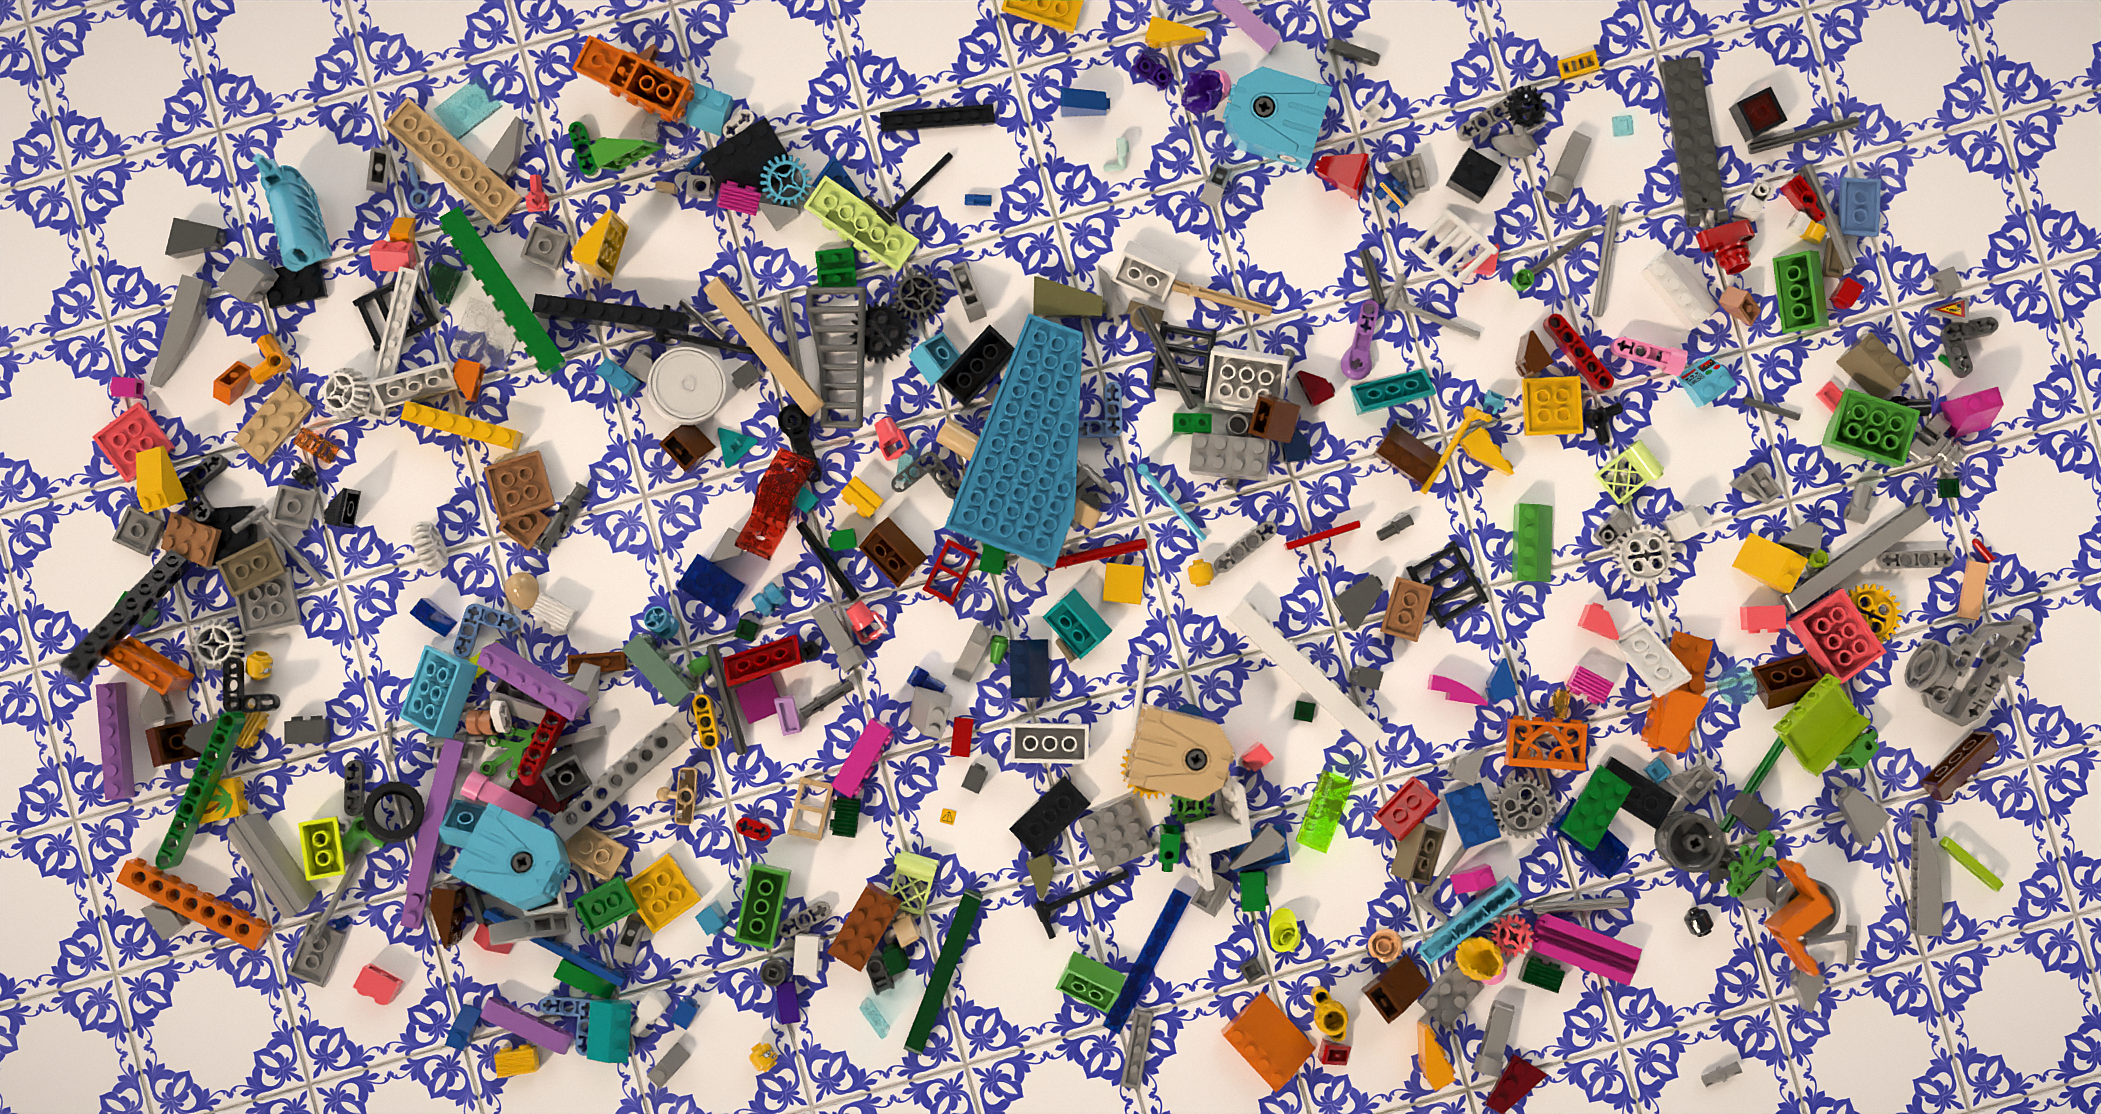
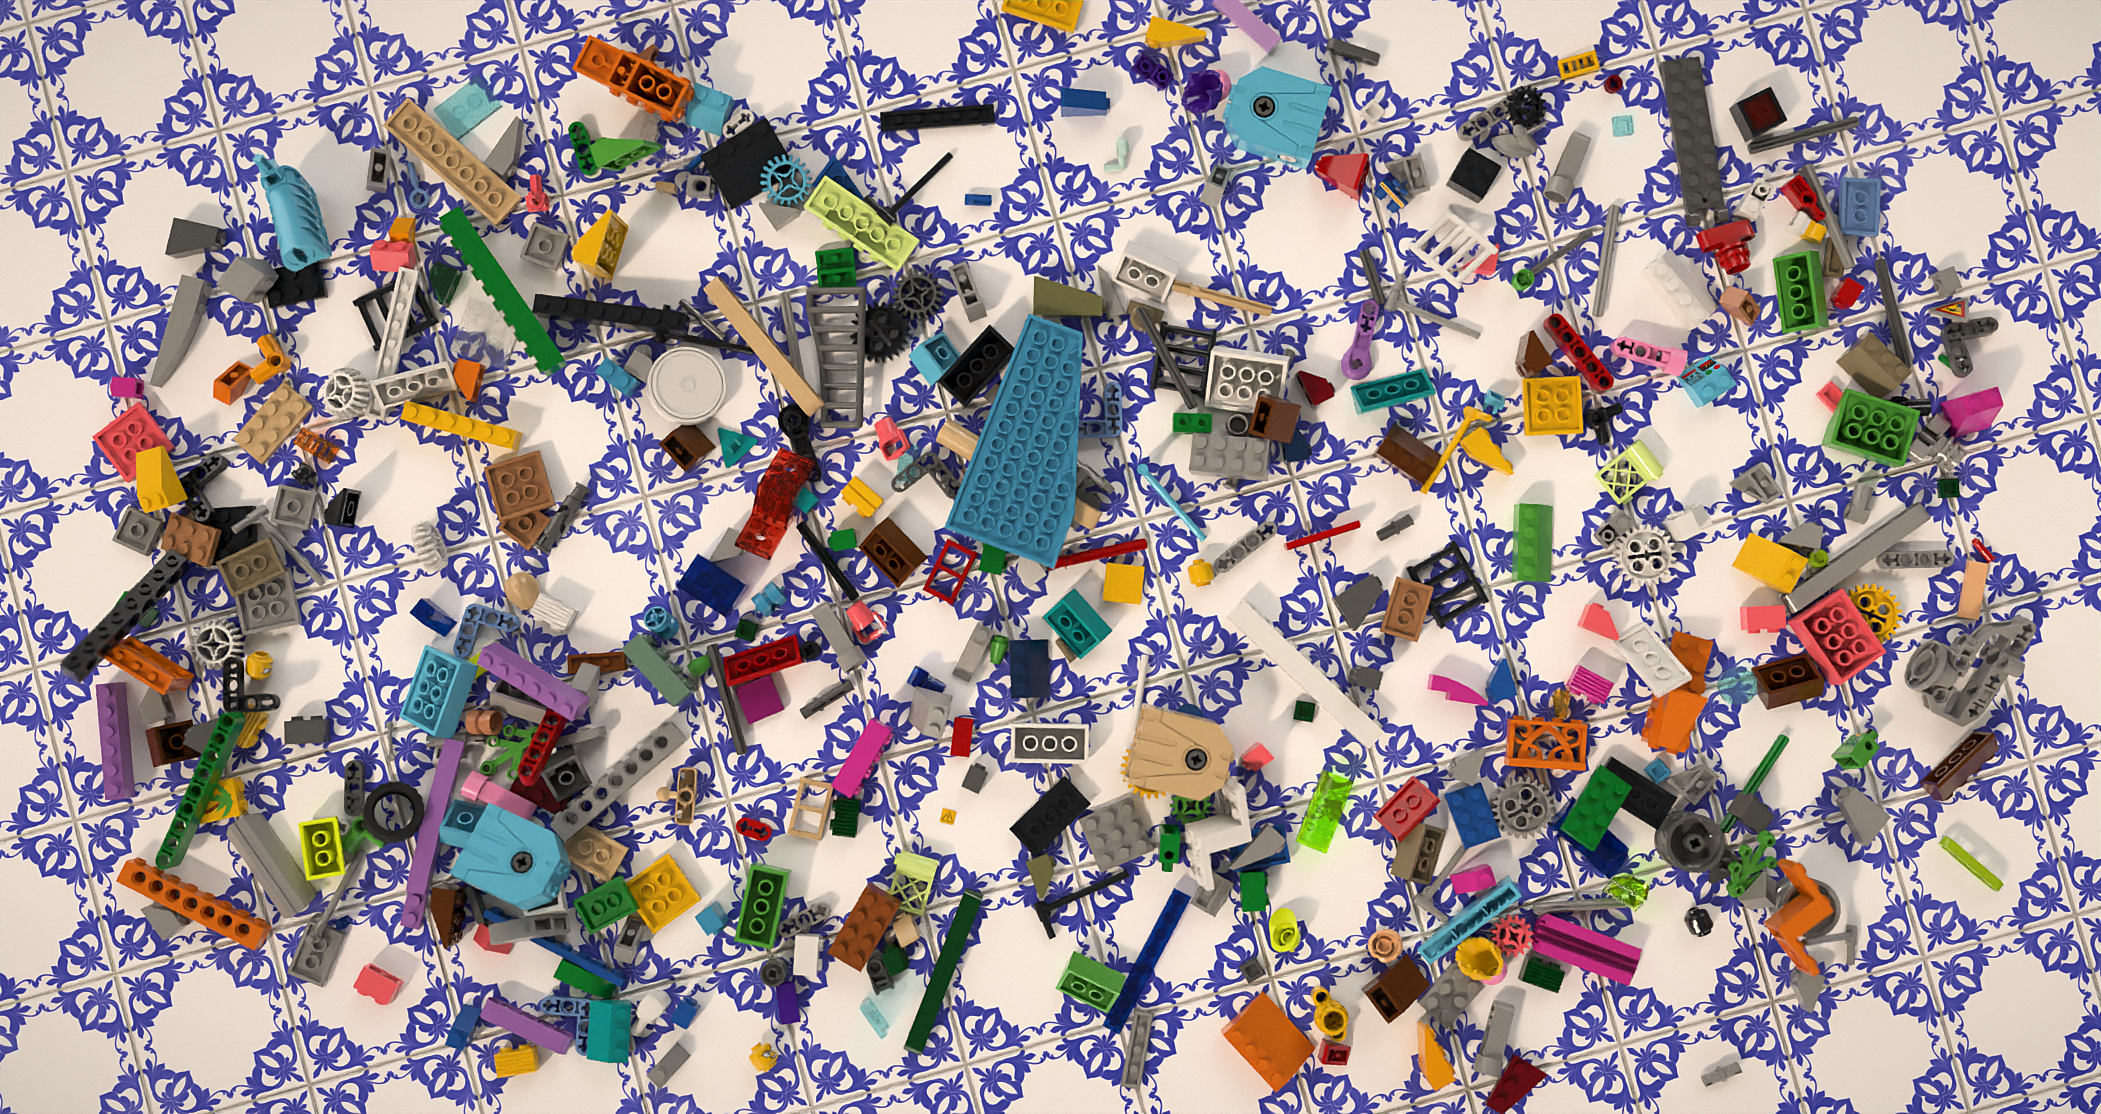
(501, 716): white beam -> none
(704, 731): yellow beam -> none
(738, 199): dark pink brick -> none
(746, 376): dark grey brick -> none
(788, 715): lavender tile -> none
(1617, 79): none -> dark red bush
(1627, 891): none -> clear neon green slope
(1771, 408): dark grey bar -> none
(1821, 725): lime panel -> none
(1891, 311): none -> dark grey axle
(1925, 886): light grey slope -> none

